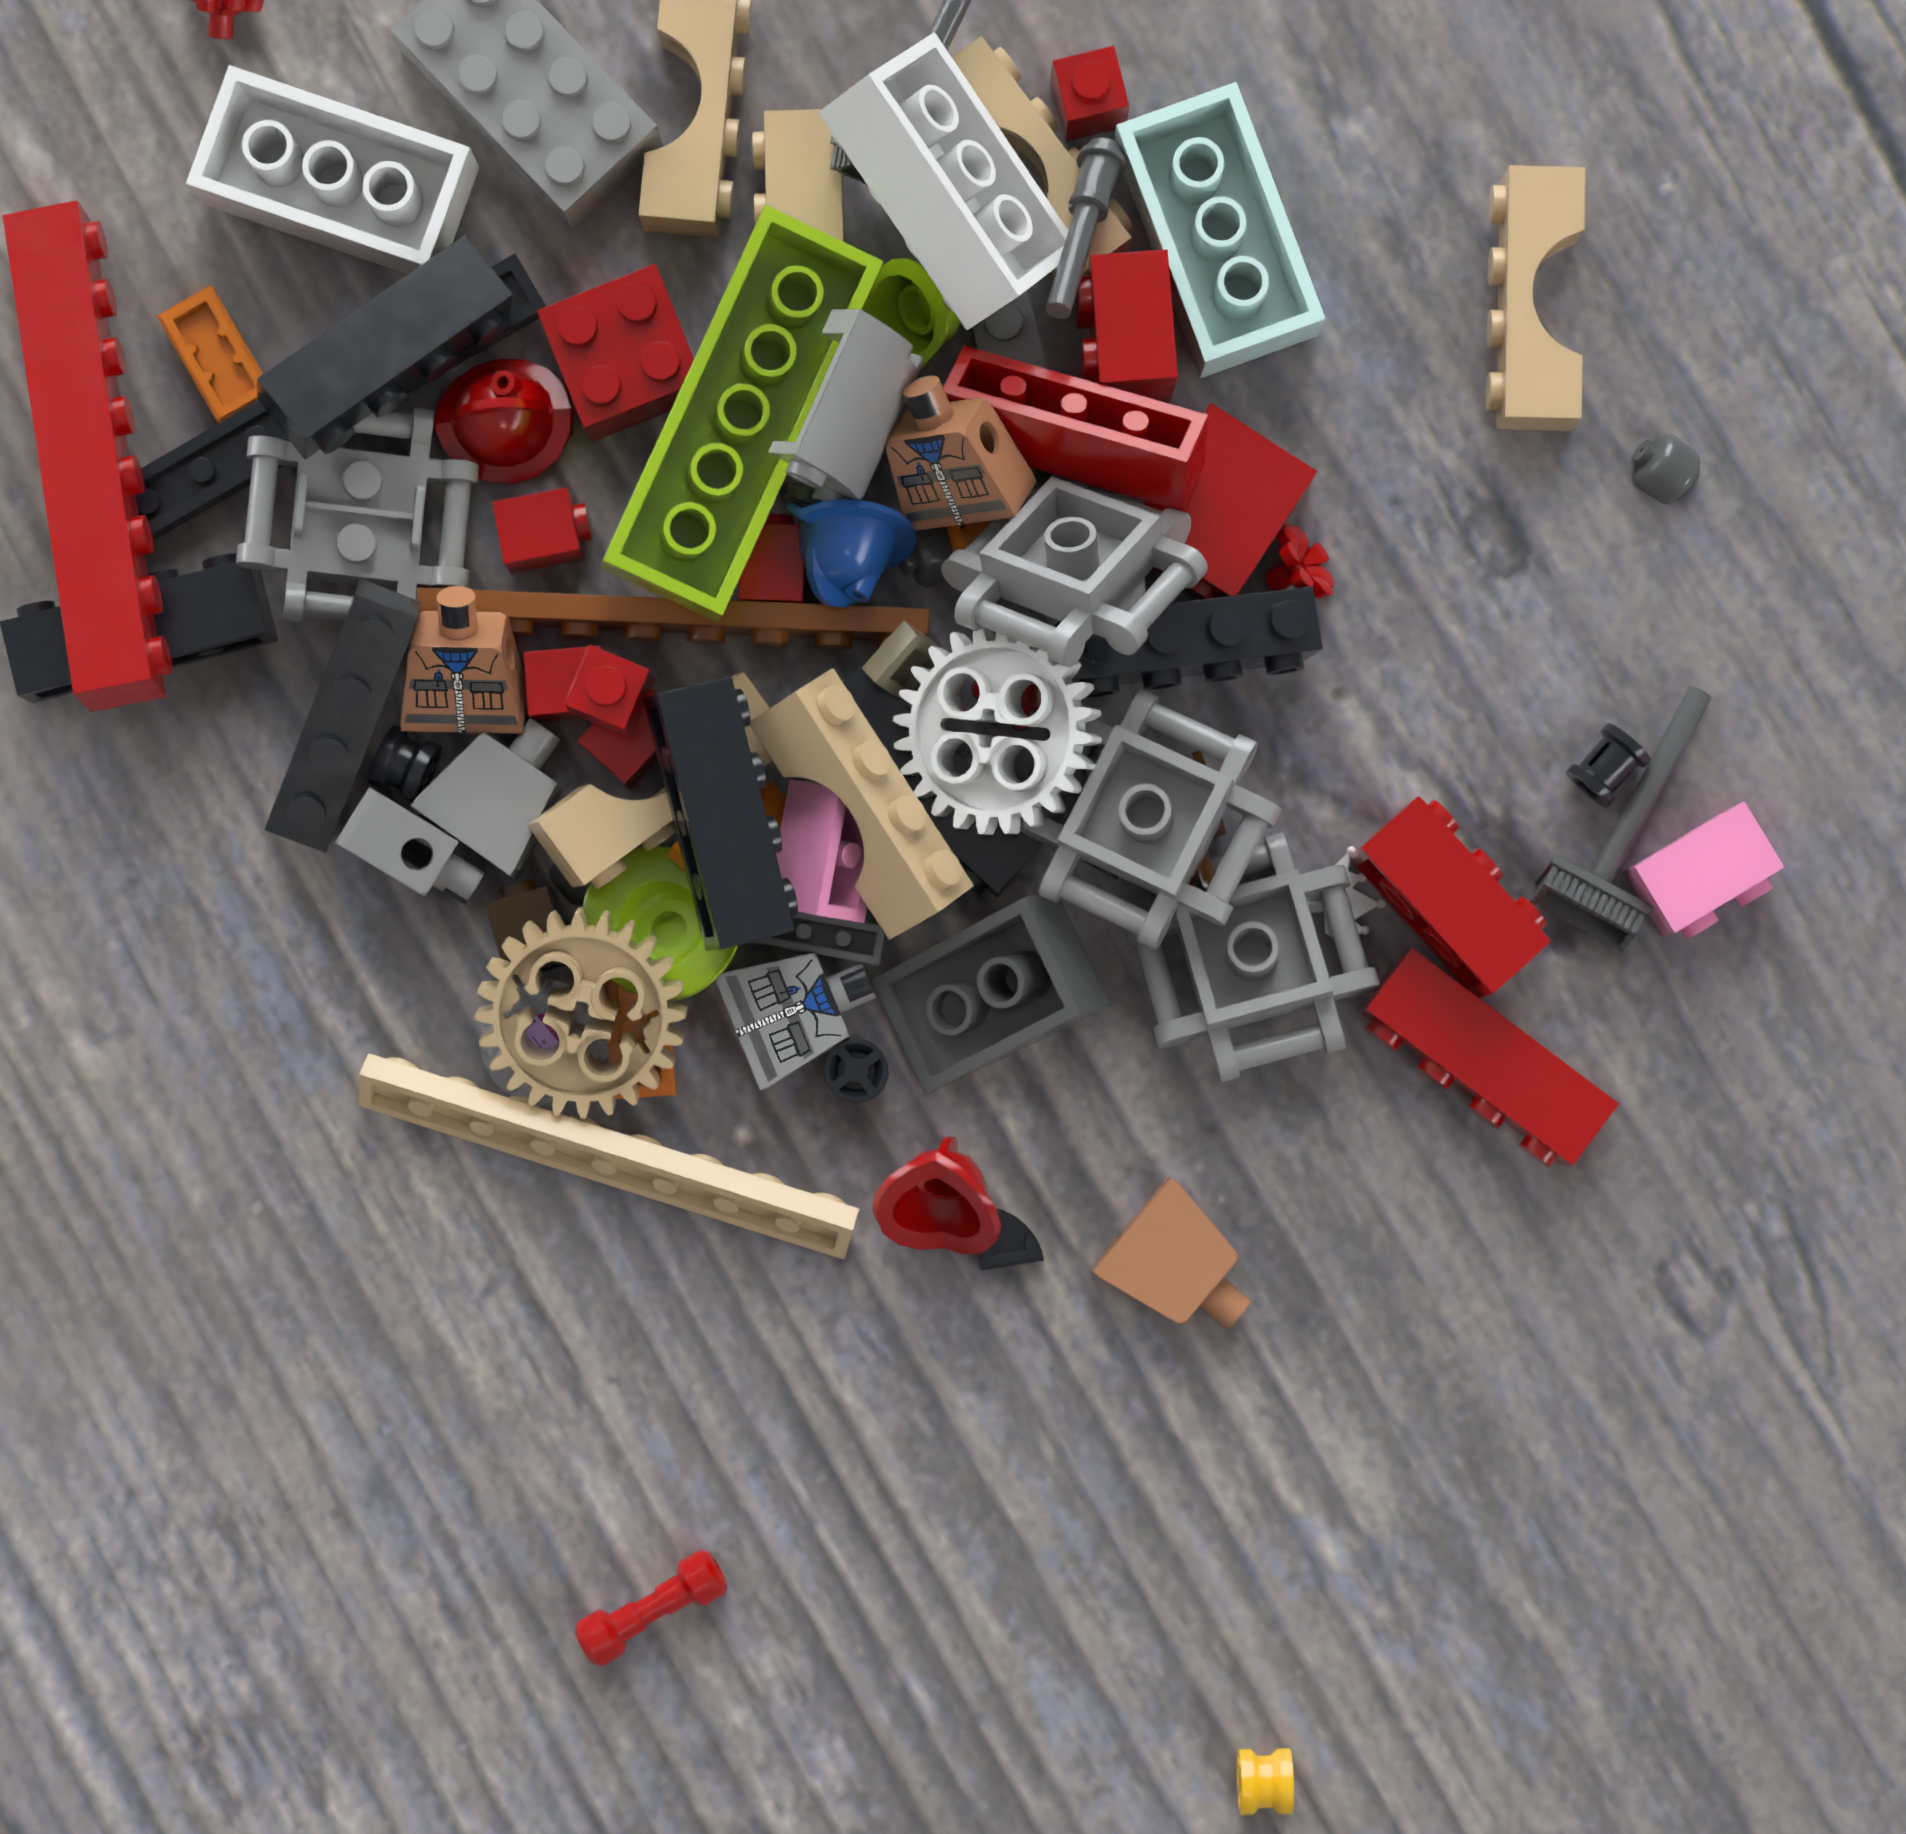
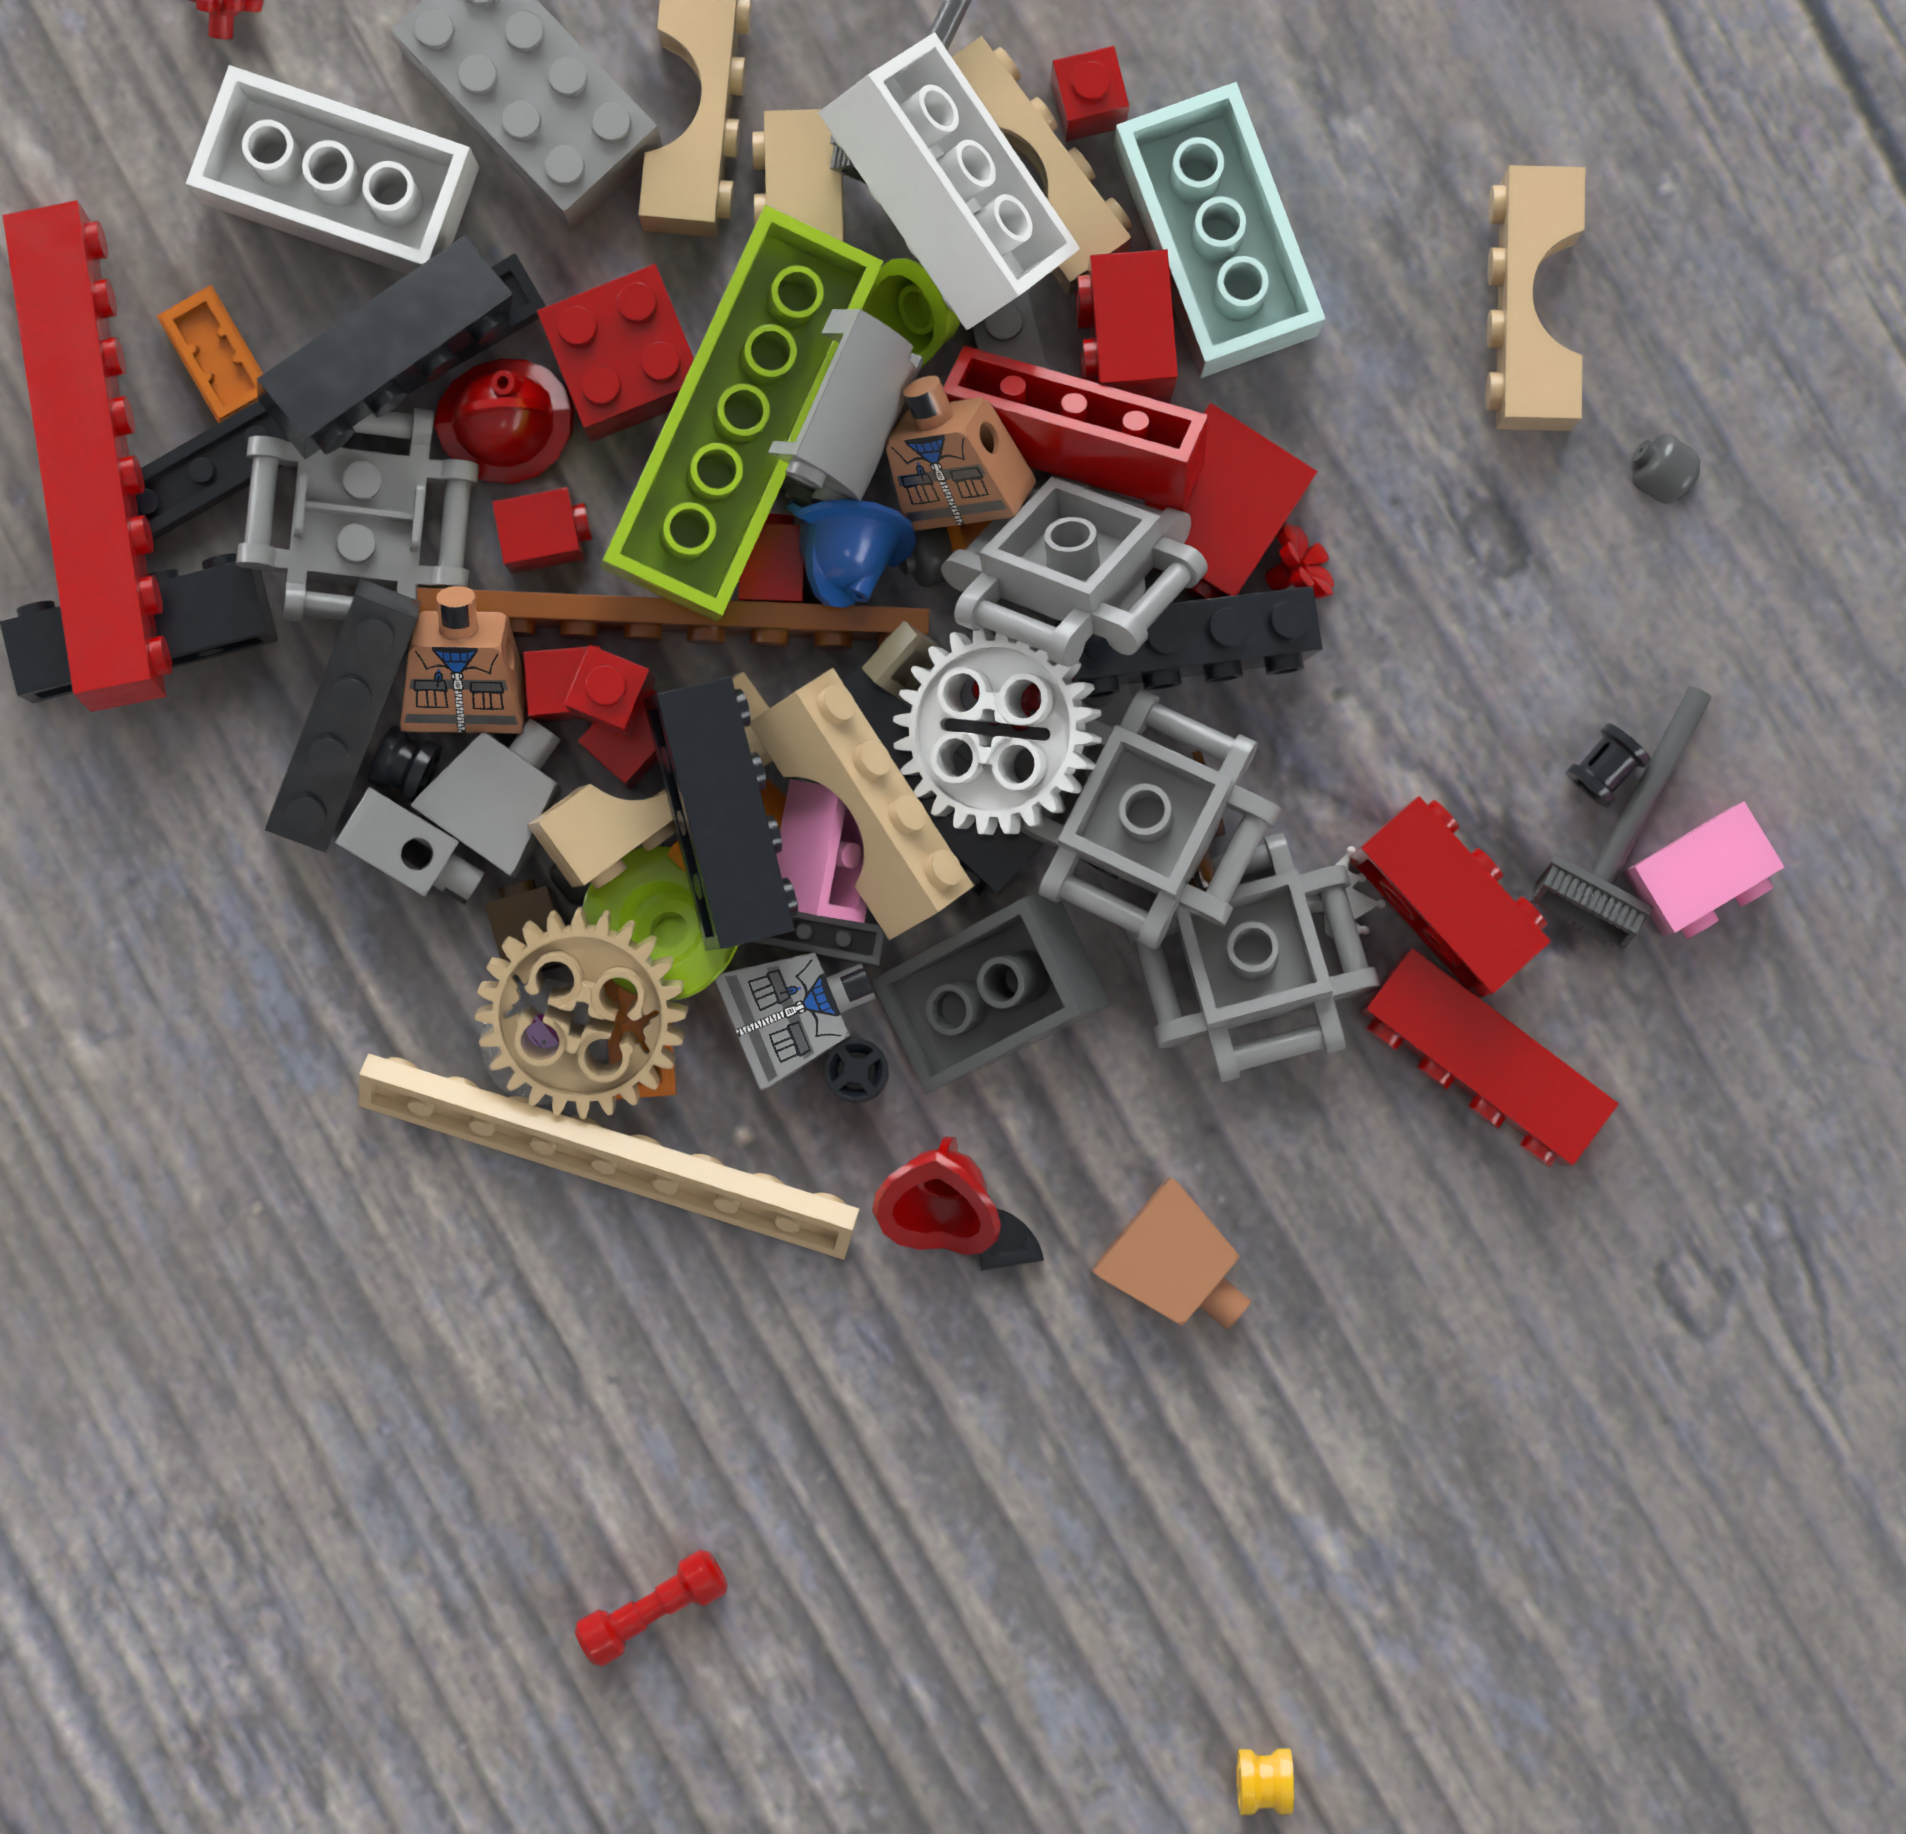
(1100, 166): dark grey pin -> none

